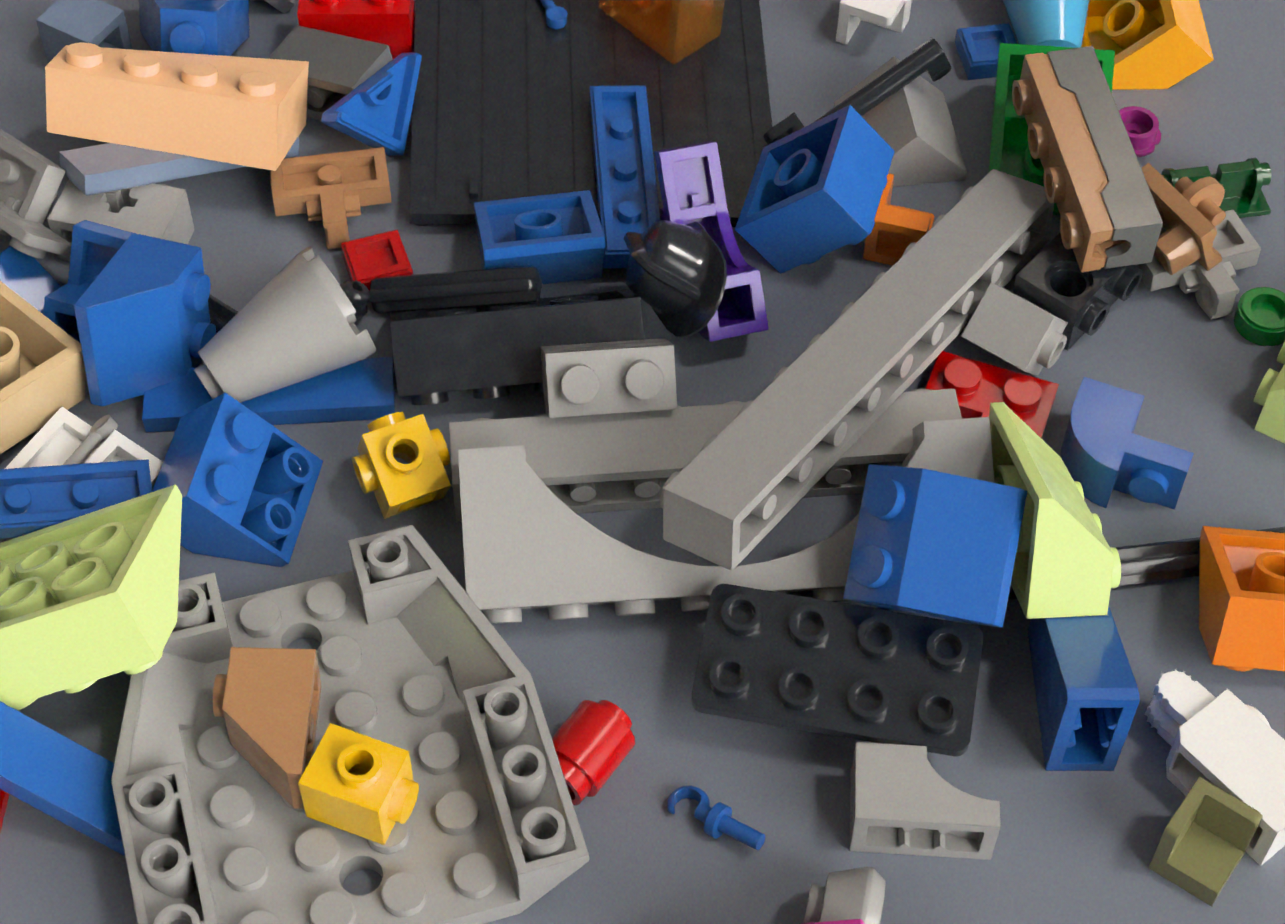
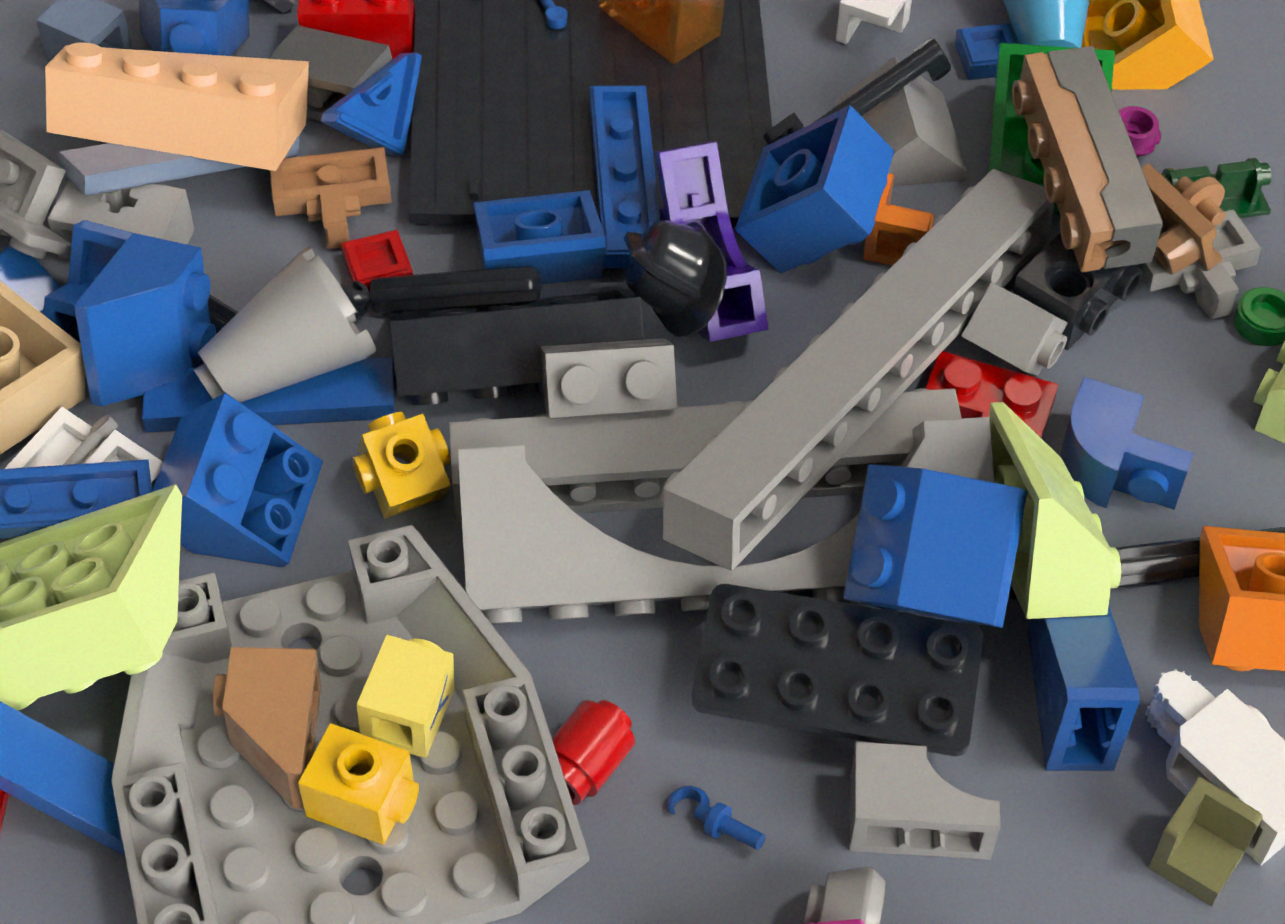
(407, 694): none -> light yellow brick

